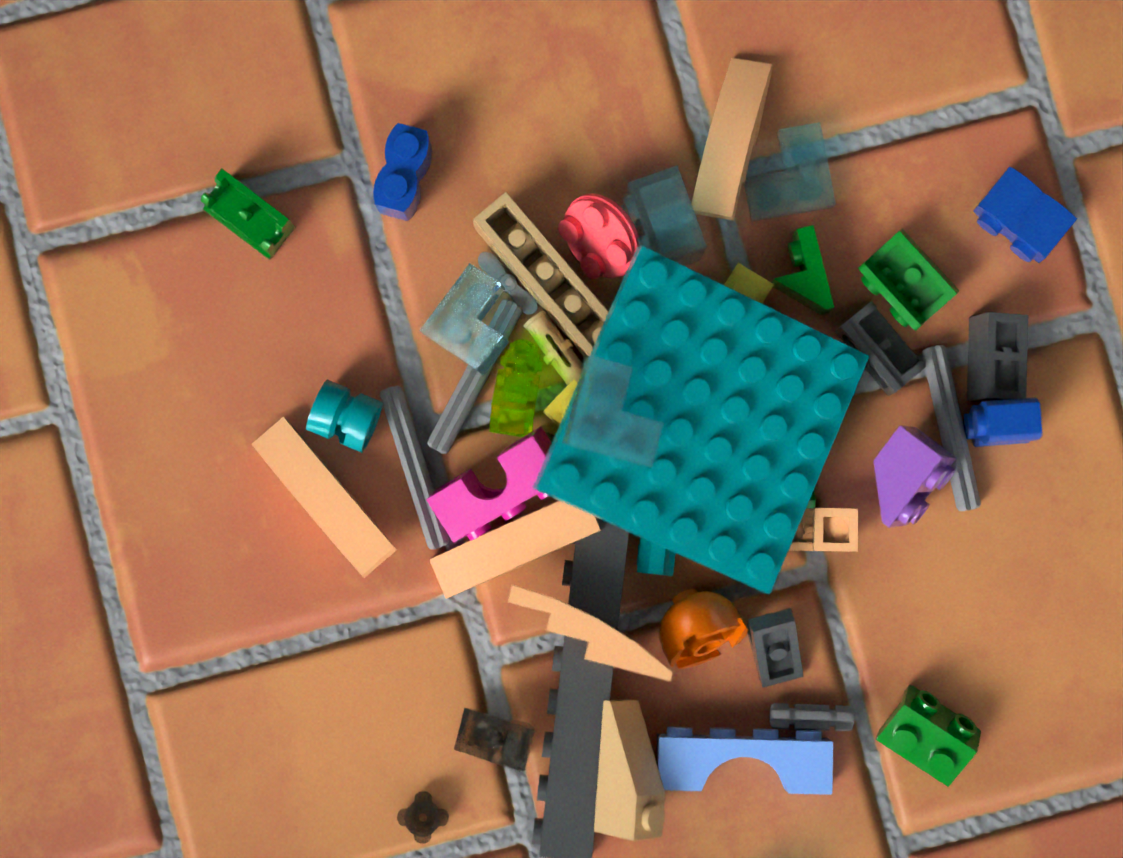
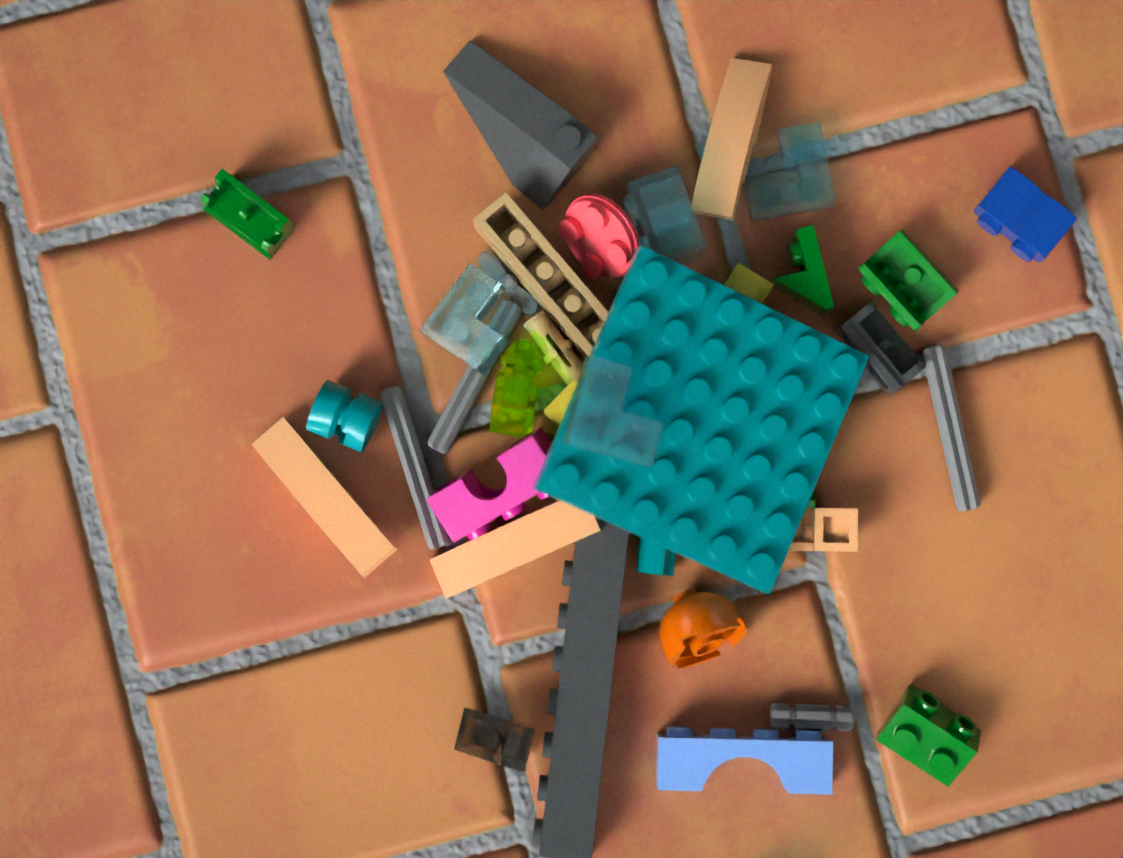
(408, 160): blue brick -> none
(422, 829): clear smoke plate -> none
(524, 128): none -> dark grey wedge
(604, 642): light nougat slope -> none
(629, 781): tan slope -> none
(775, 647): dark grey slope -> none
(907, 473): medium lavender slope -> none
(997, 357): dark grey hinge -> none
(1004, 422): blue brick -> none

